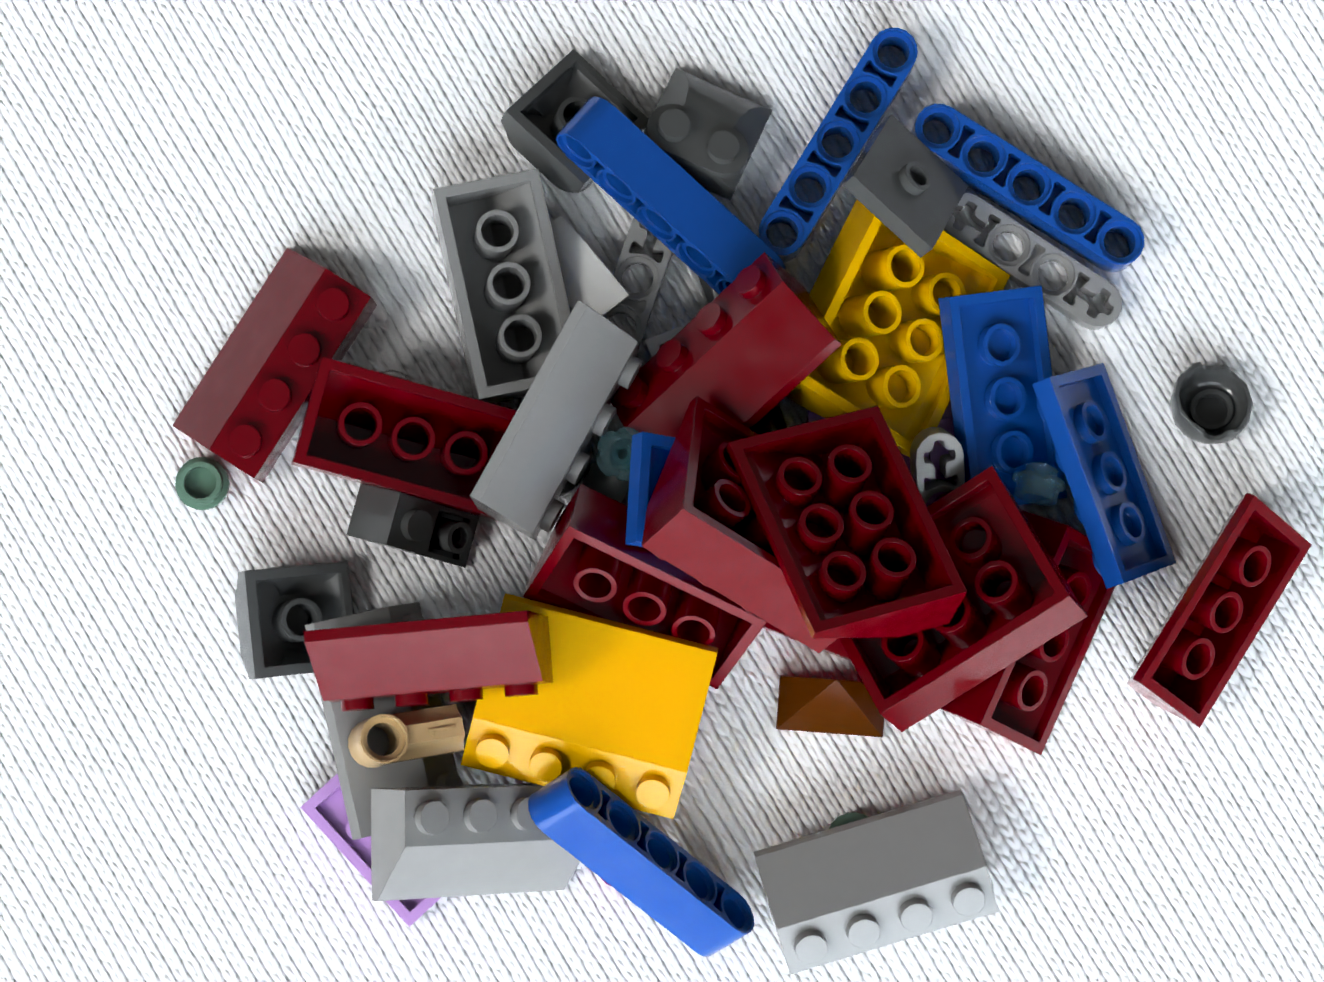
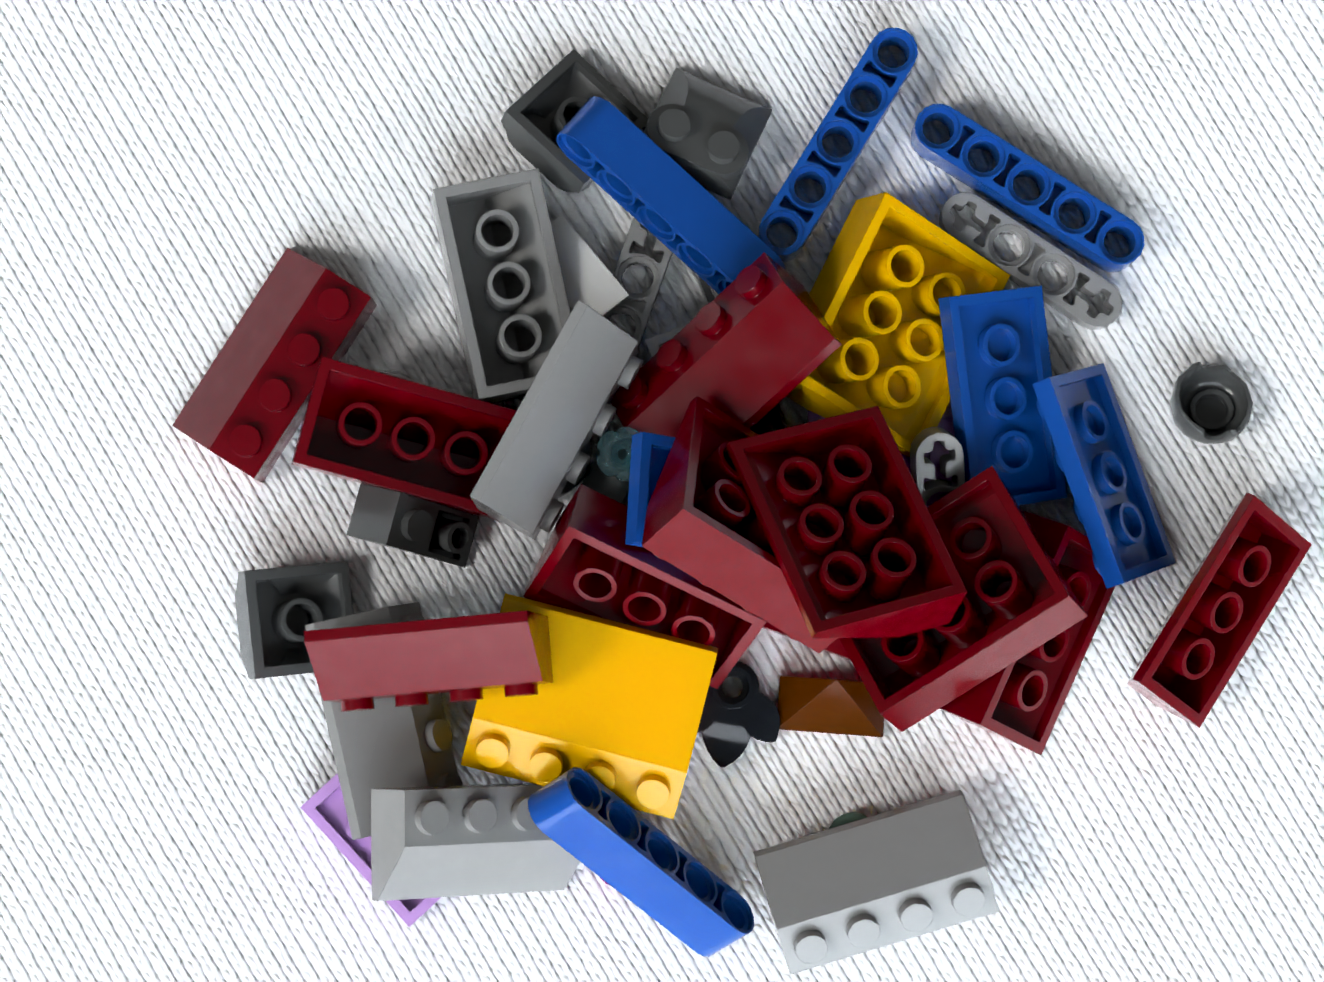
(202, 483): sand green plate -> none
(410, 735): tan piece -> none
(732, 721): none -> black plate
(905, 185): dark grey plate -> none
(1038, 484): clear light blue plate -> none

